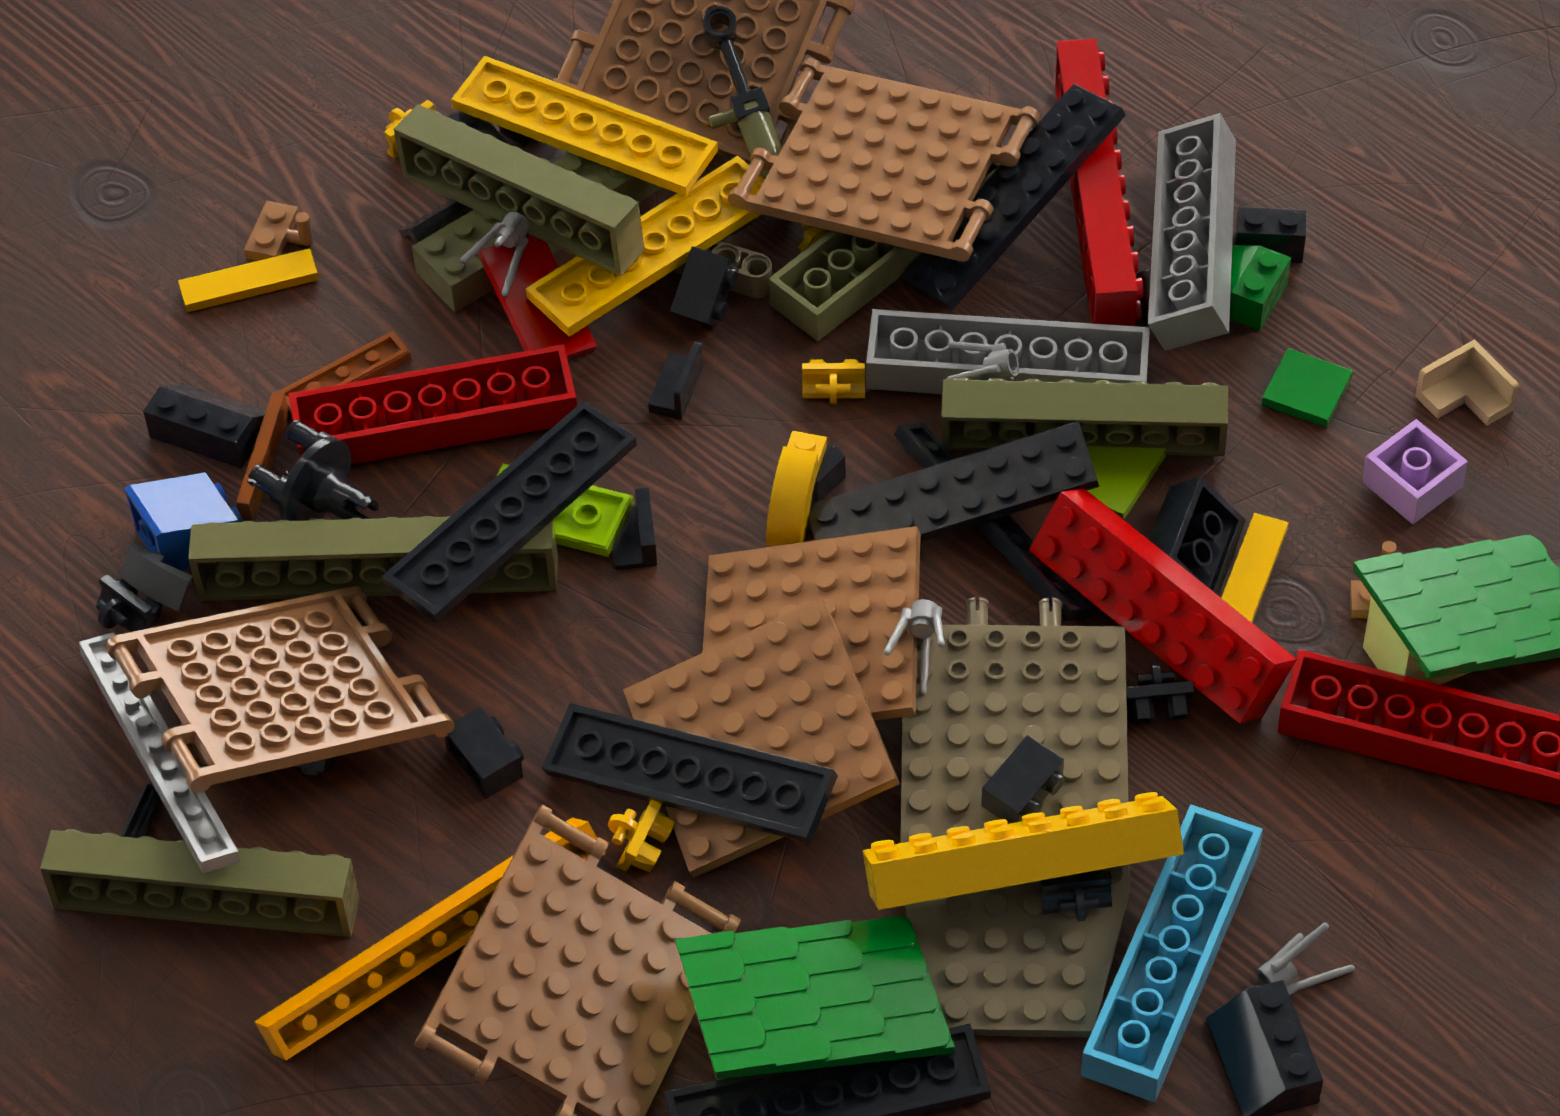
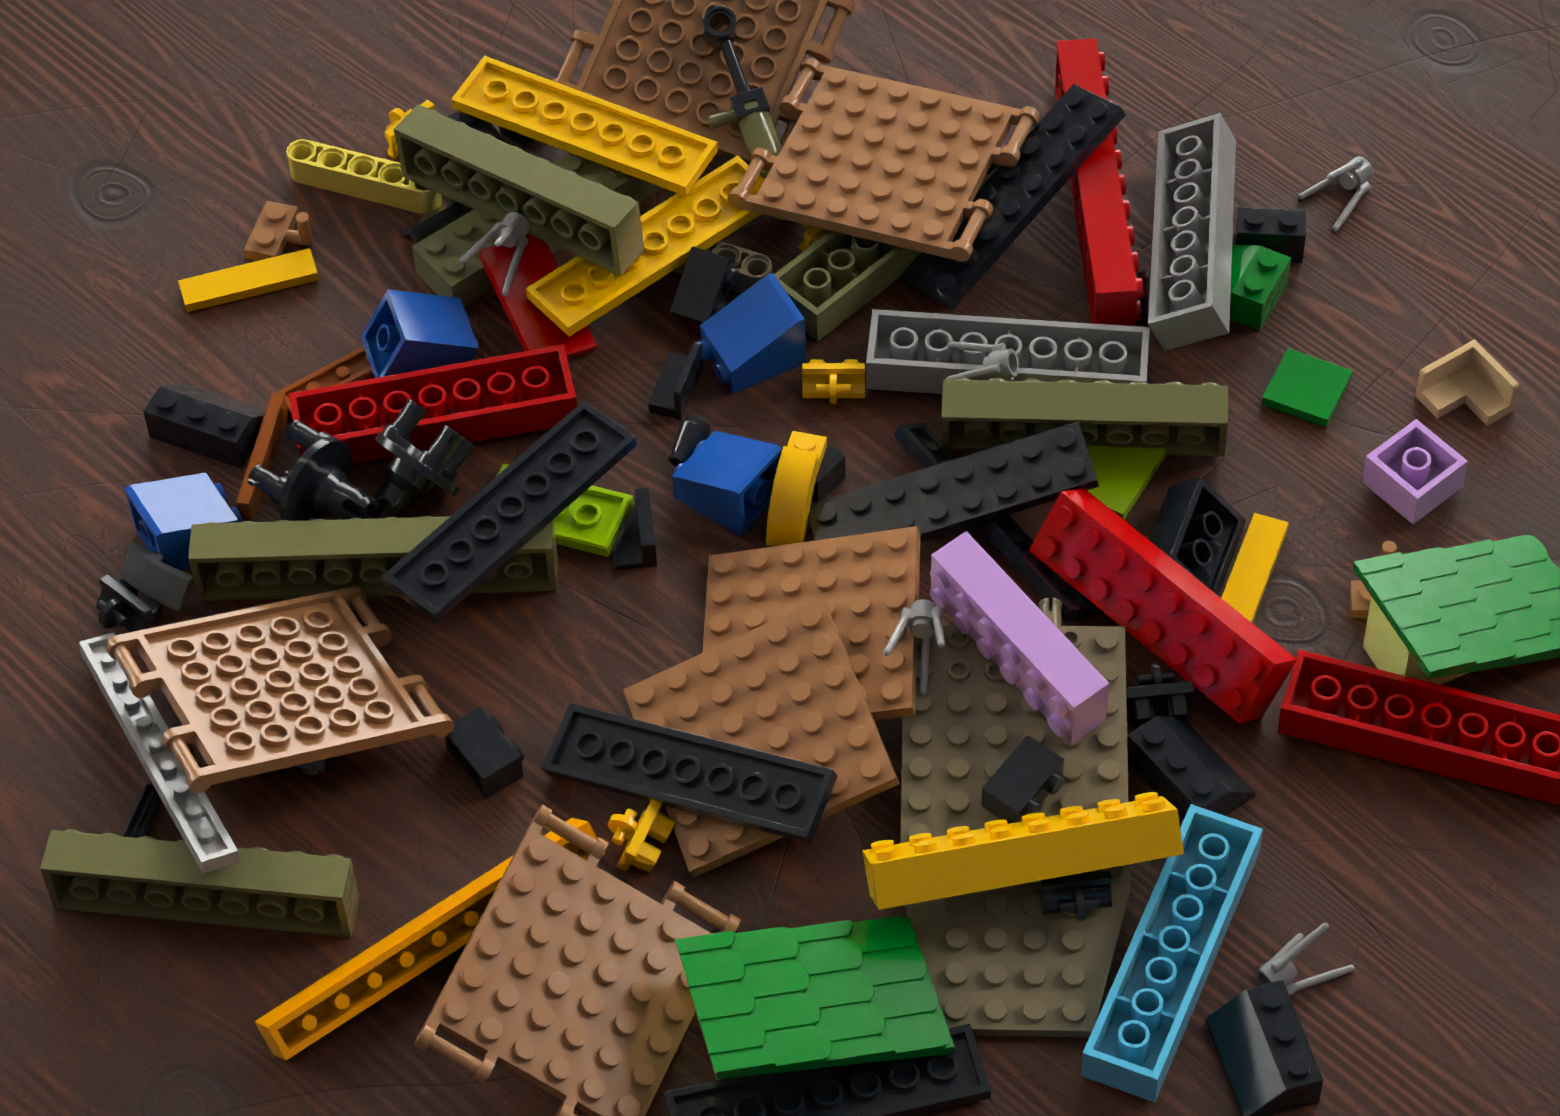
(358, 176): none -> light yellow beam
(415, 471): none -> black piece
(417, 333): none -> blue slope
(688, 436): none -> black cone
(728, 479): none -> blue slope
(755, 336): none -> blue slope
(1018, 638): none -> lavender brick
(1185, 767): none -> black slope
(1351, 176): none -> light grey plant

